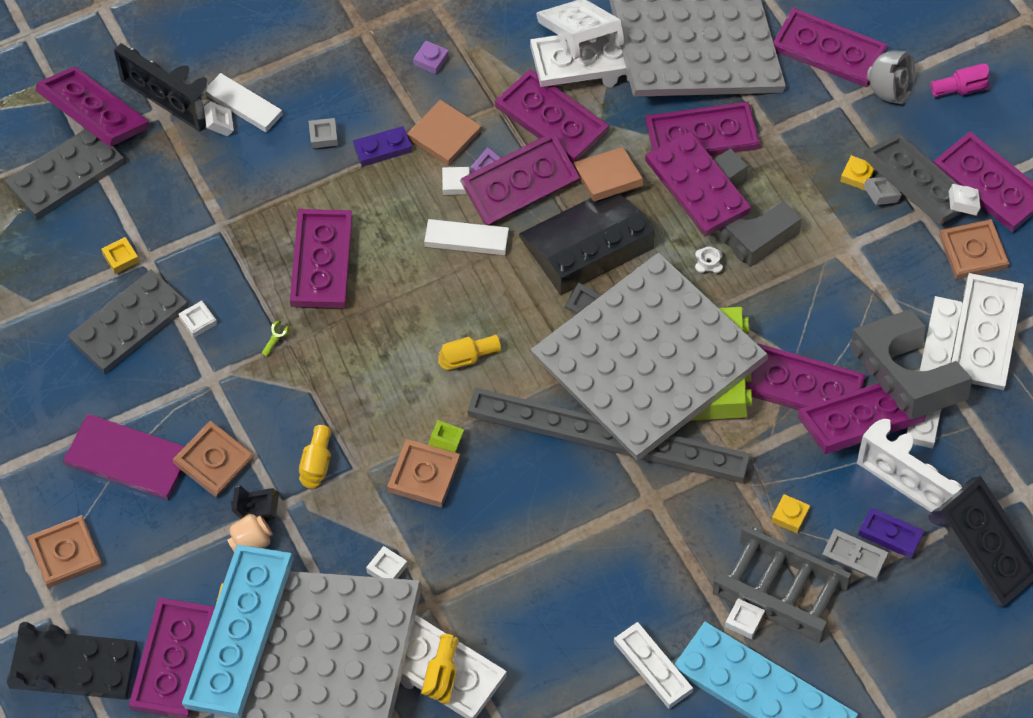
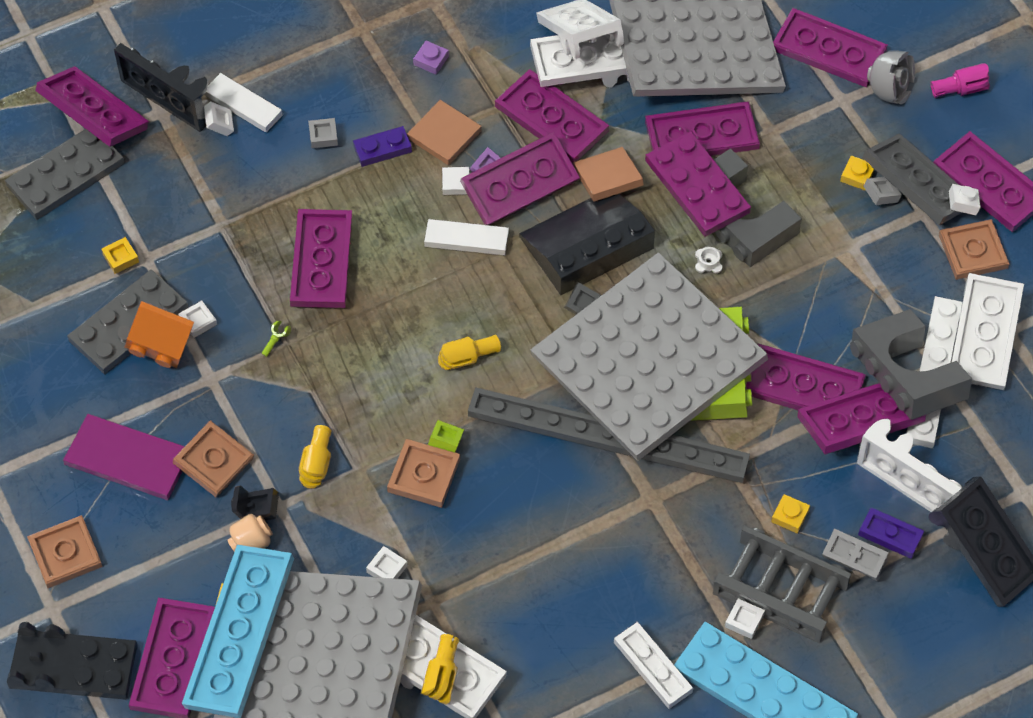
(158, 335): none -> orange slope

